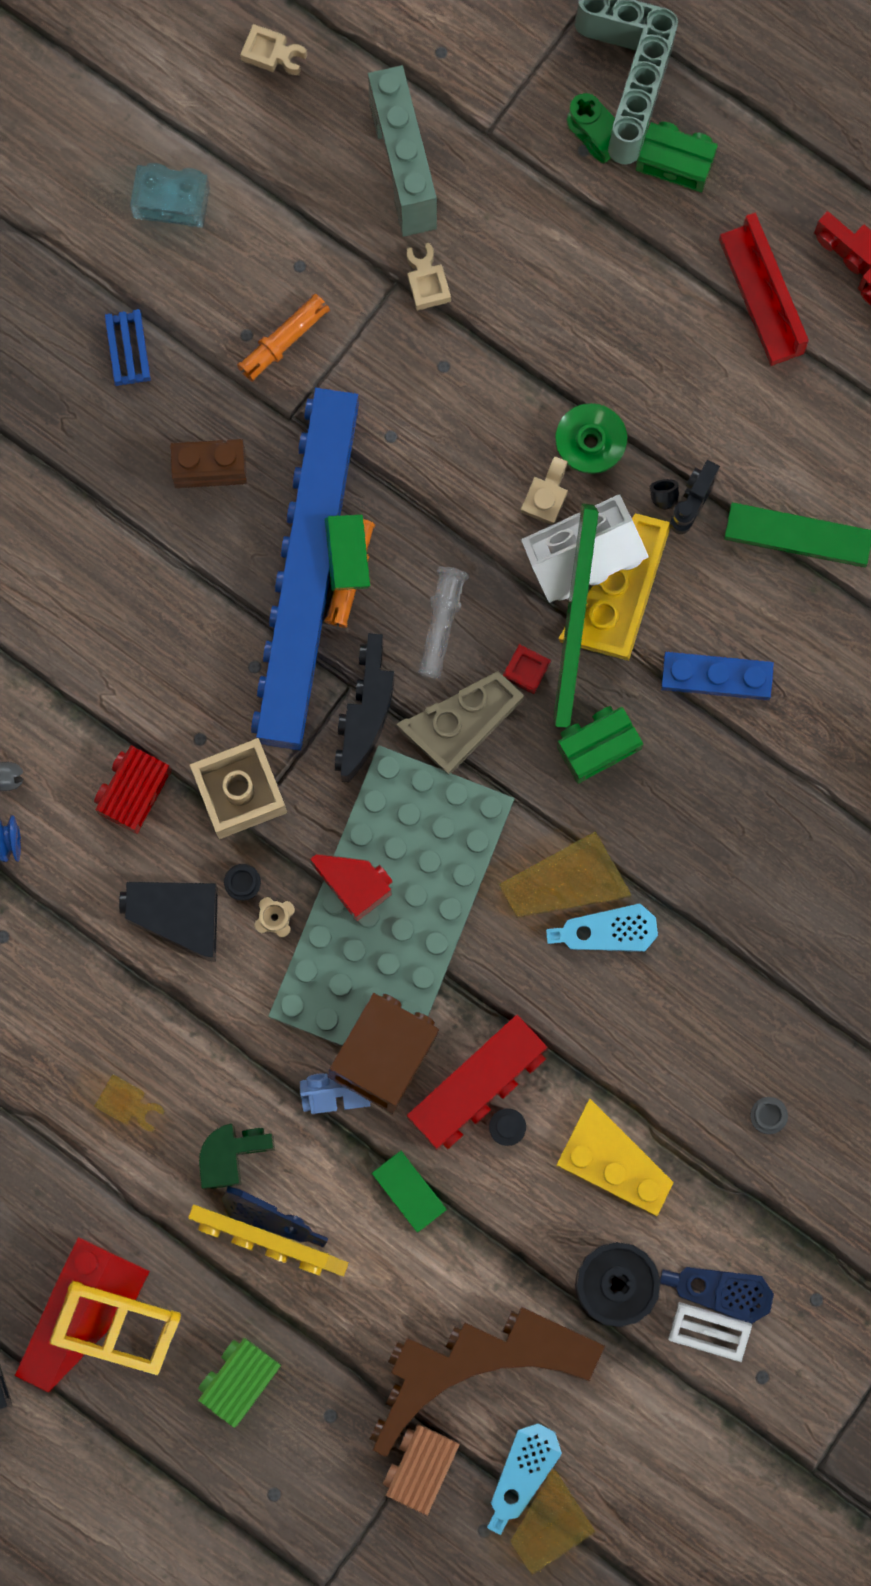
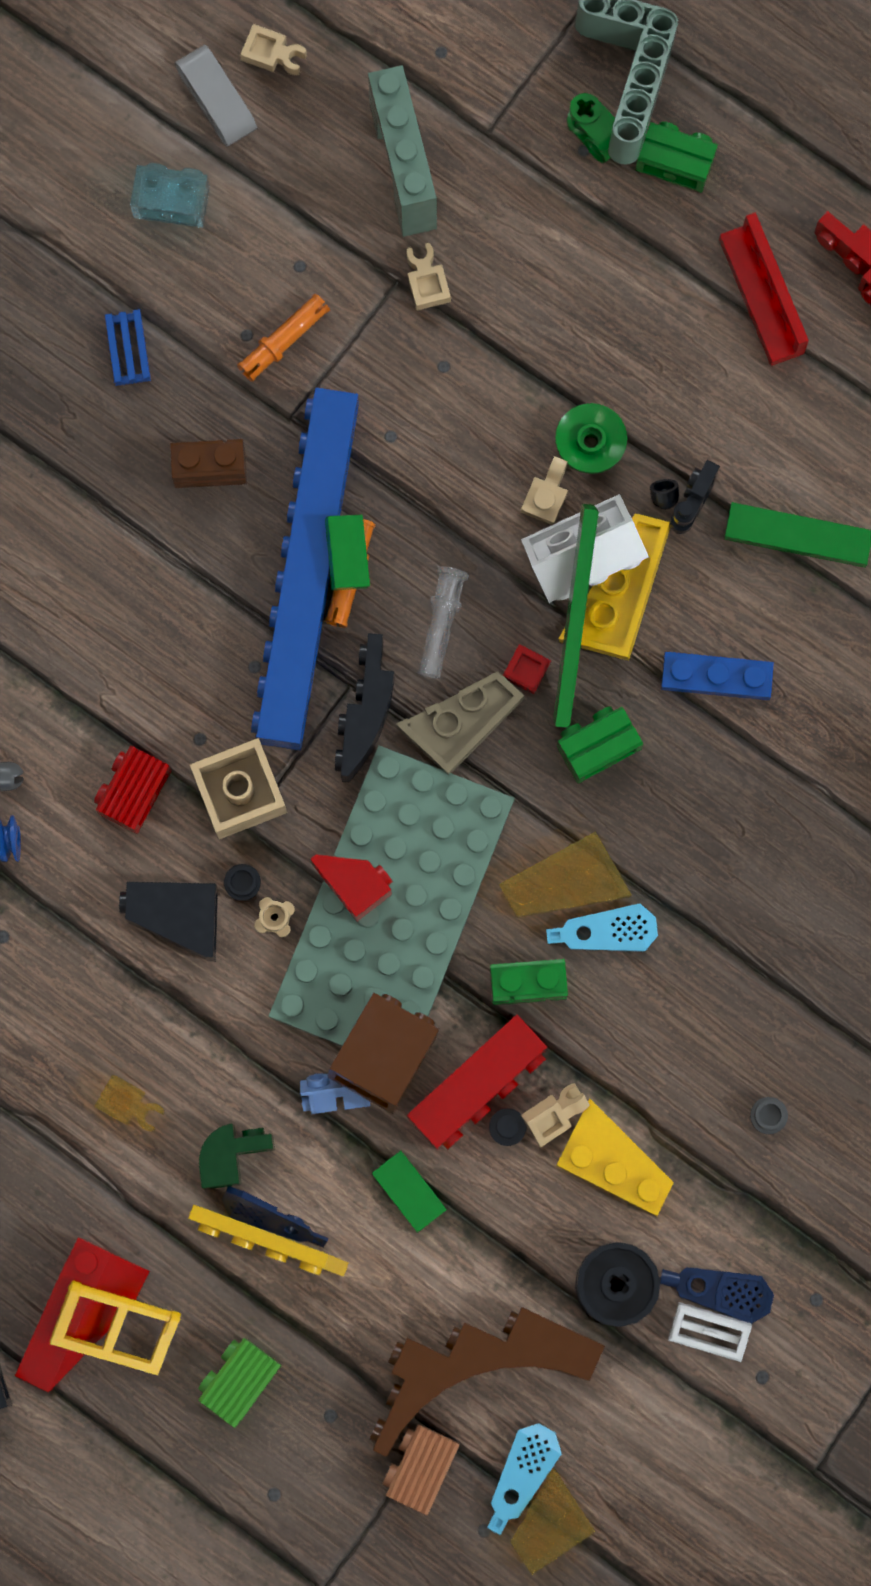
(215, 95): none -> light grey beam
(528, 982): none -> green brick
(551, 1116): none -> tan plate

